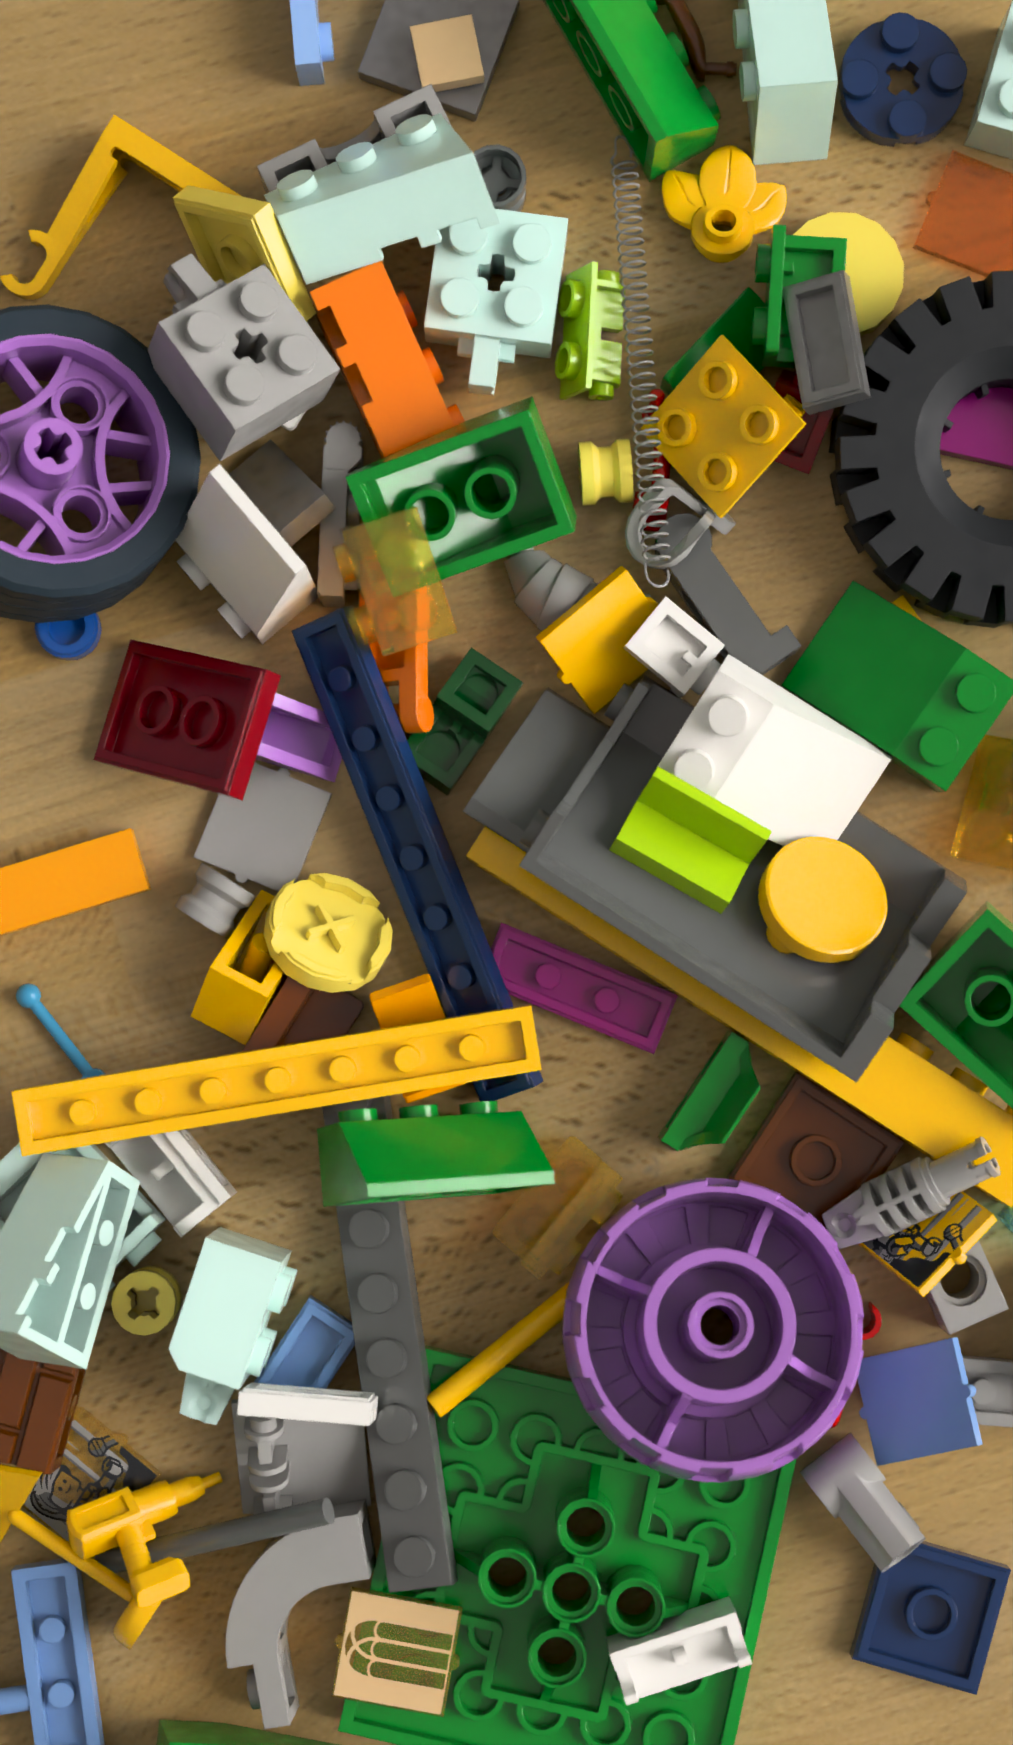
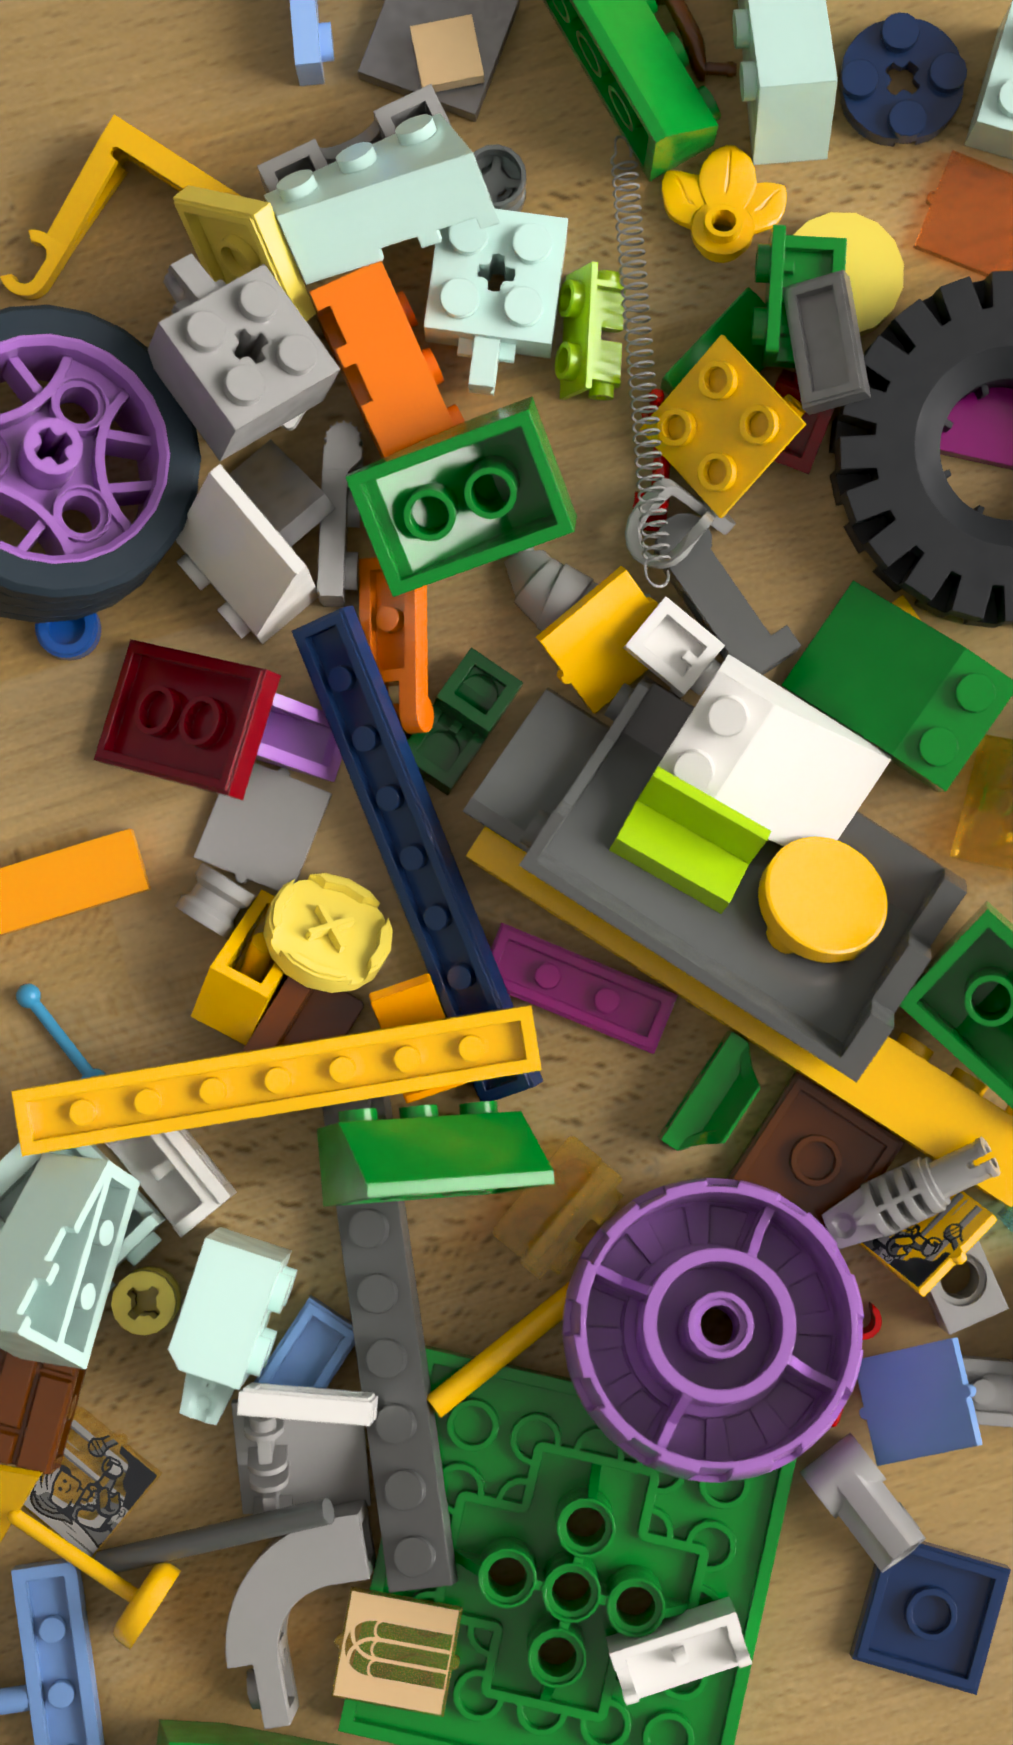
(127, 1522): yellow piece -> none
(396, 582): clear yellow bracket -> none
(605, 472): light yellow wheel -> none

